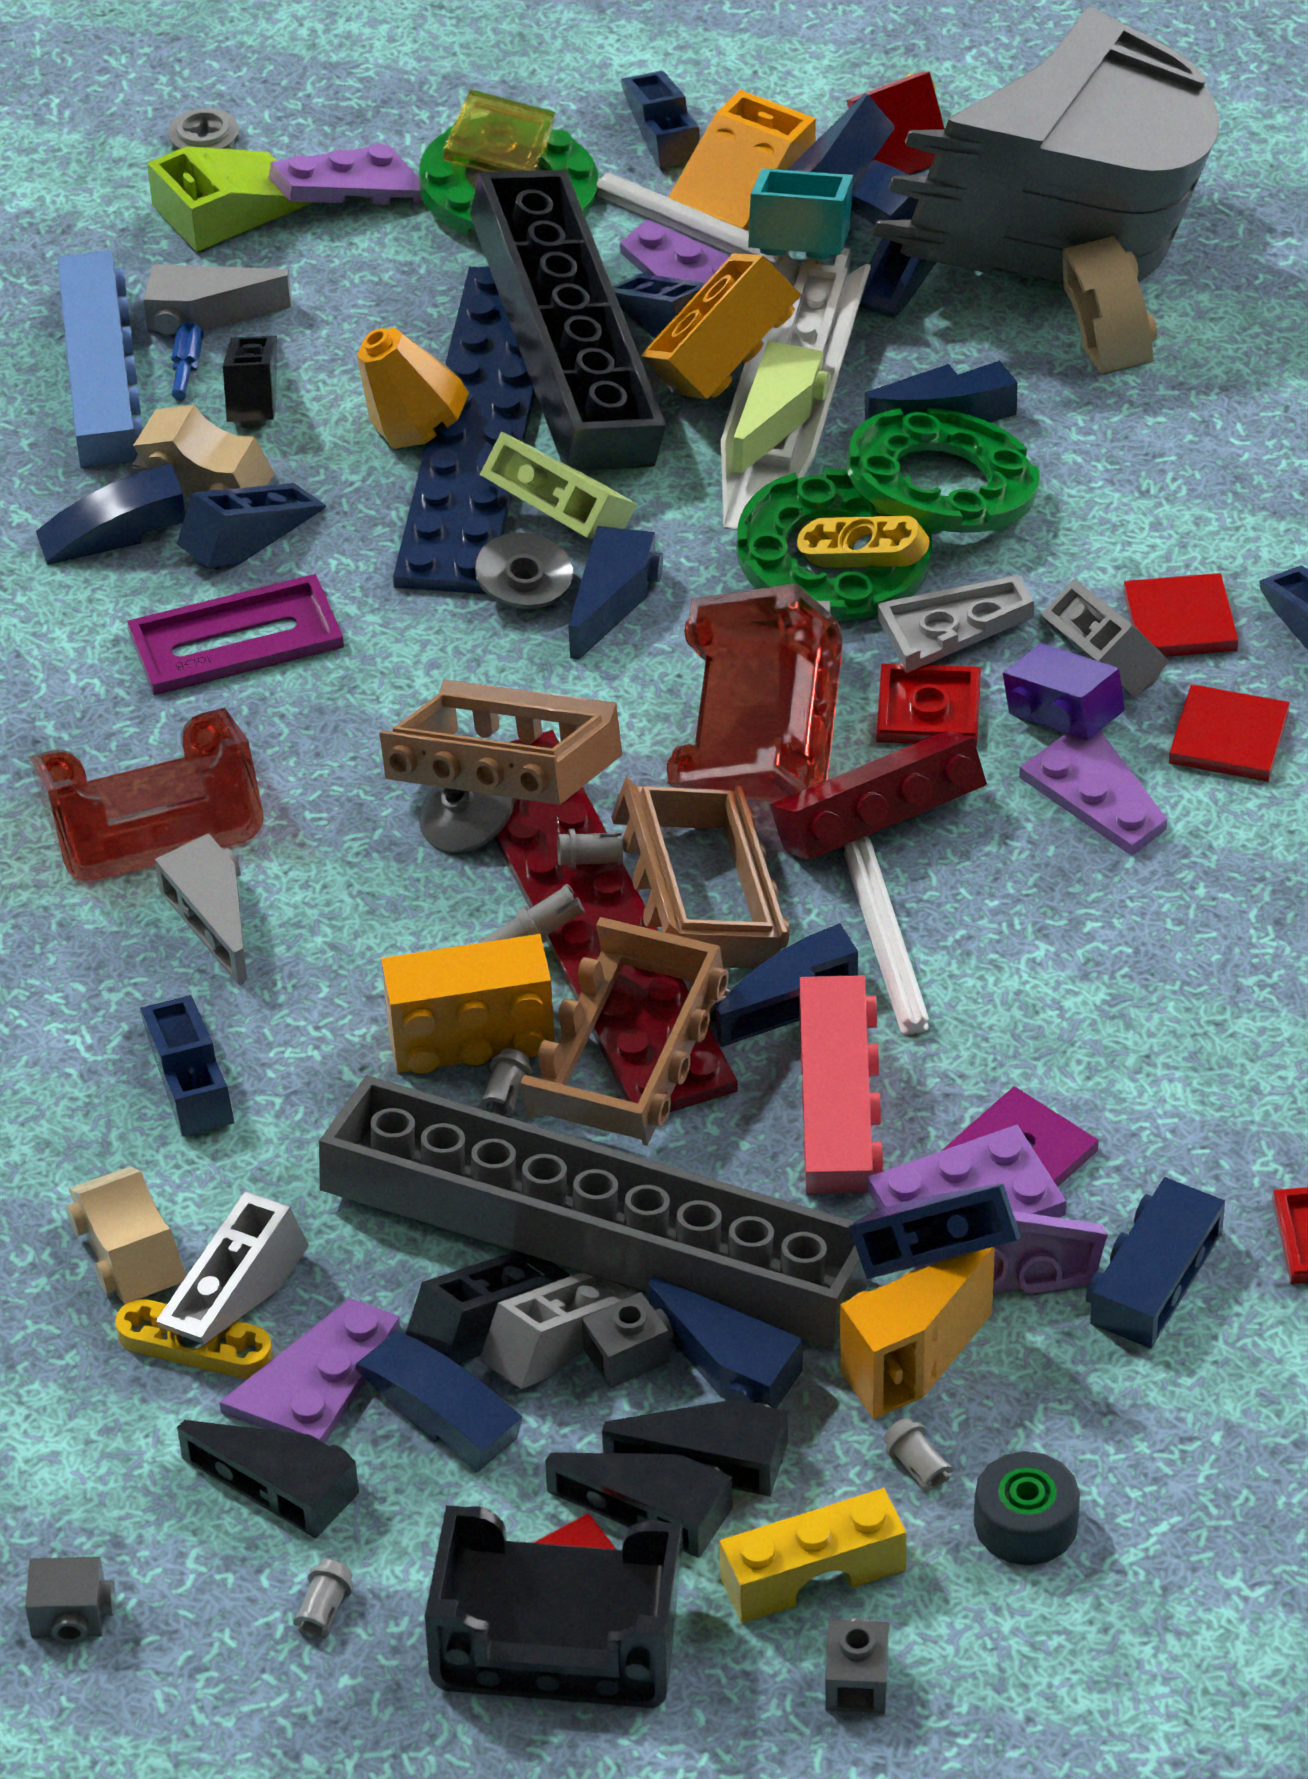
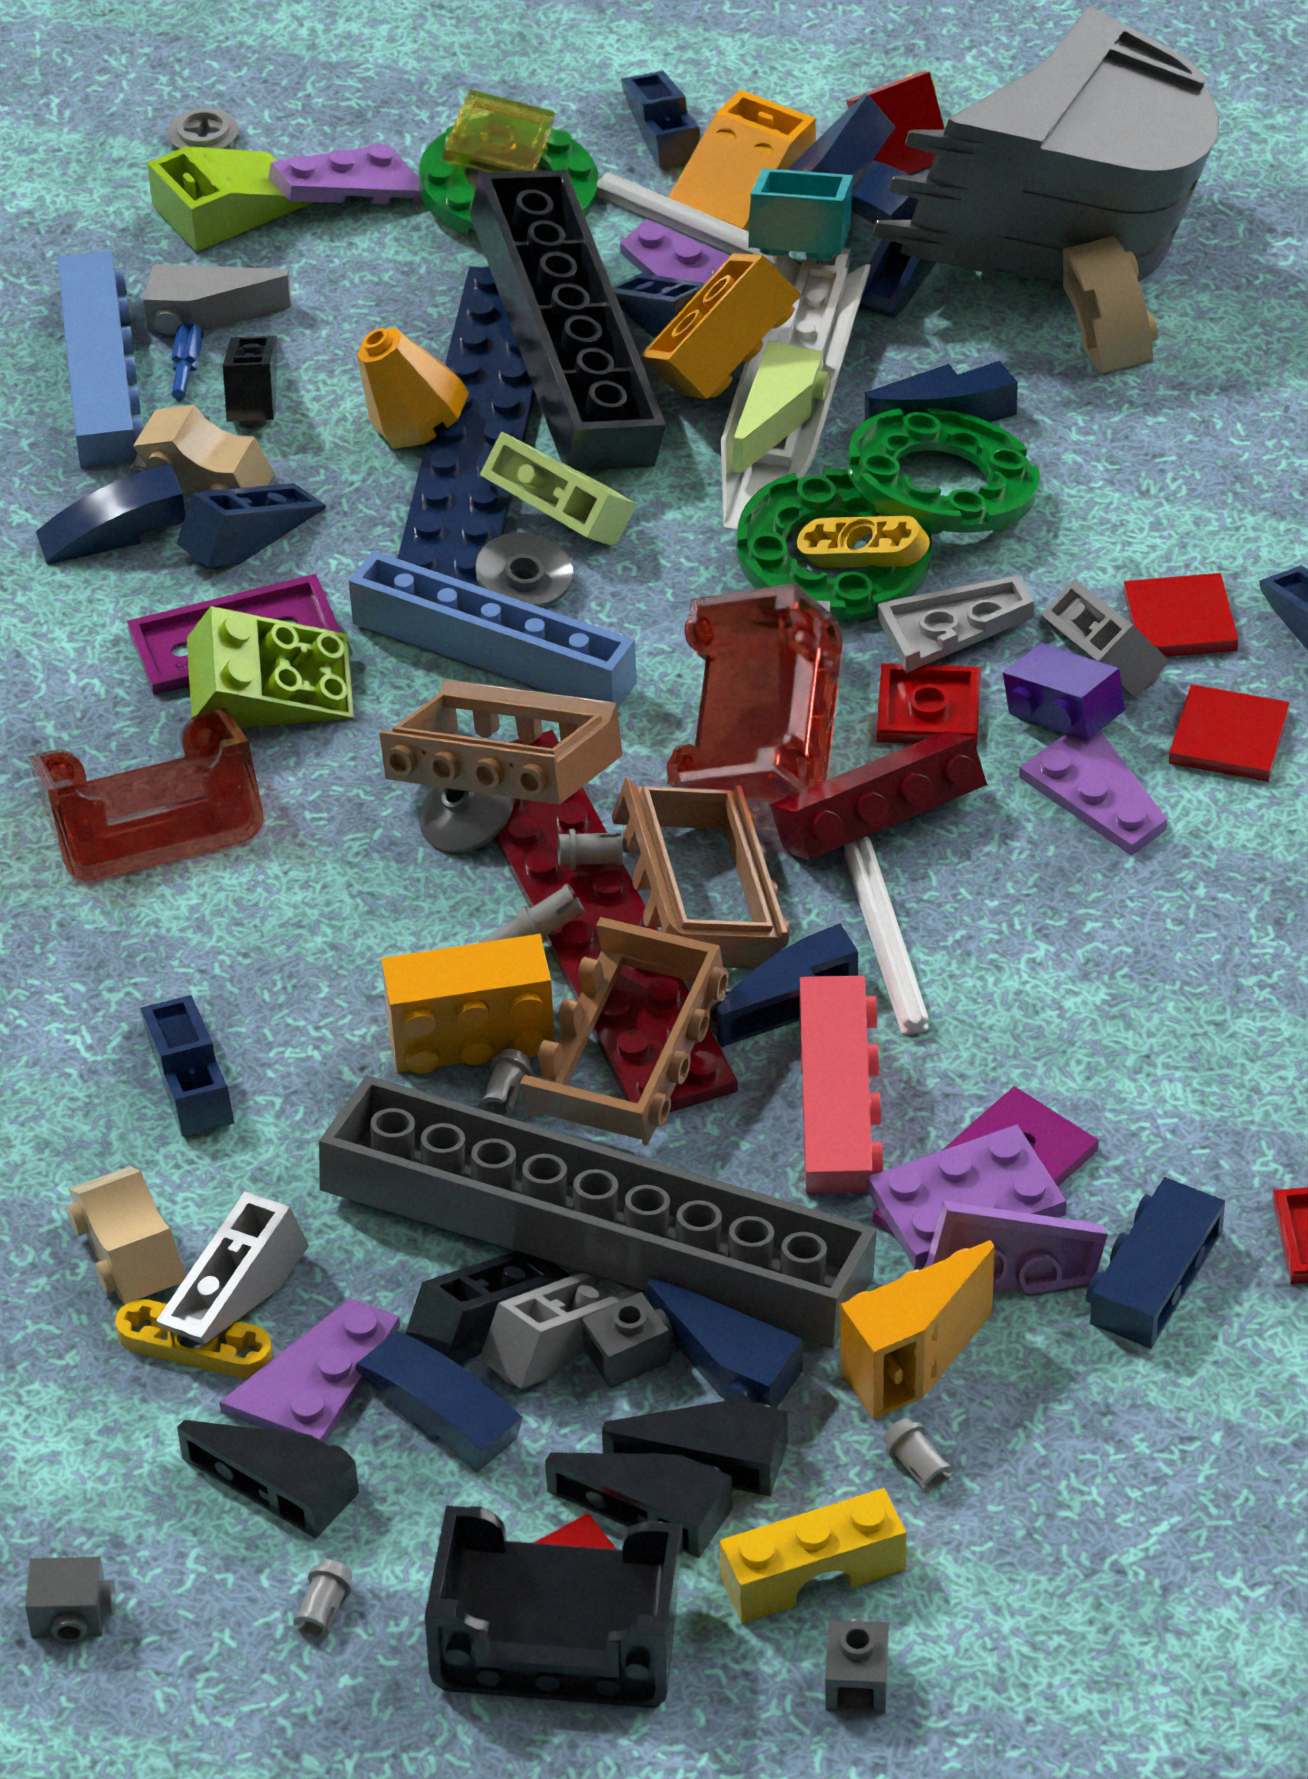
(203, 890): light grey slope -> none
(268, 670): none -> lime slope
(491, 630): none -> medium blue brick
(612, 584): dark blue slope -> none
(933, 1229): dark blue slope -> none
(1026, 1508): black wheel -> none

